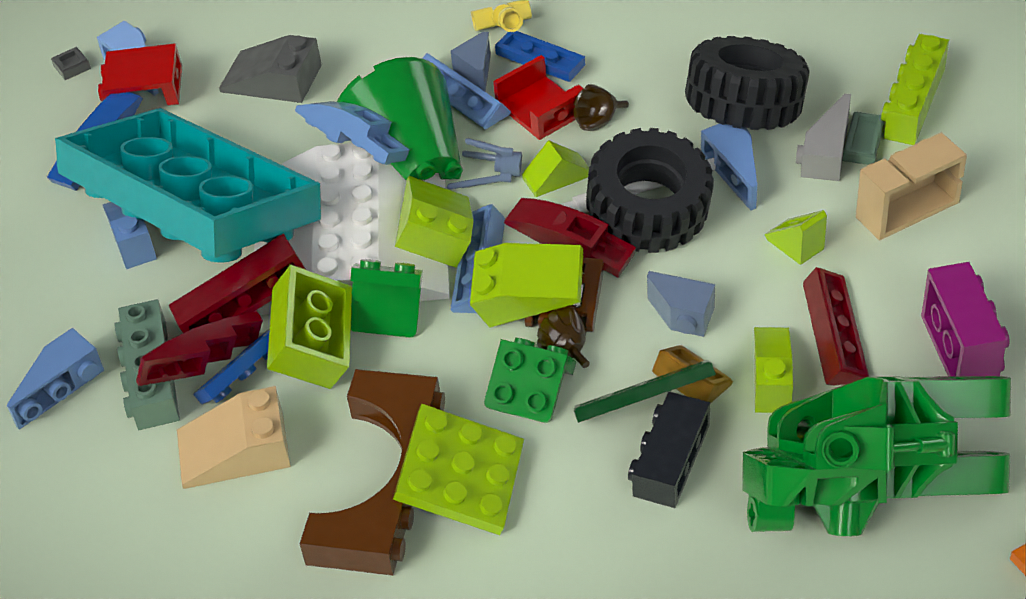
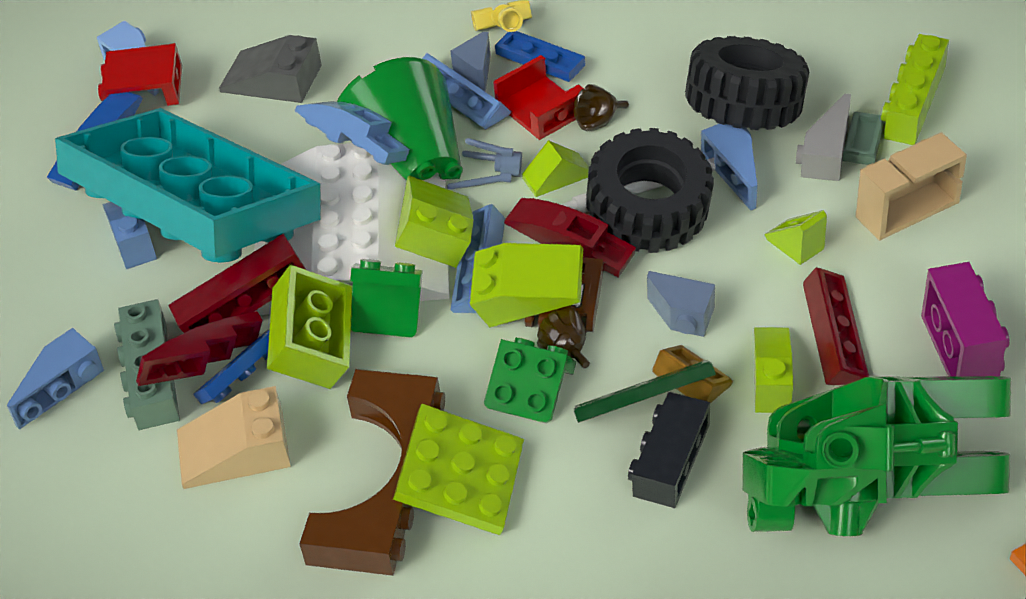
(70, 63): dark grey tile -> none

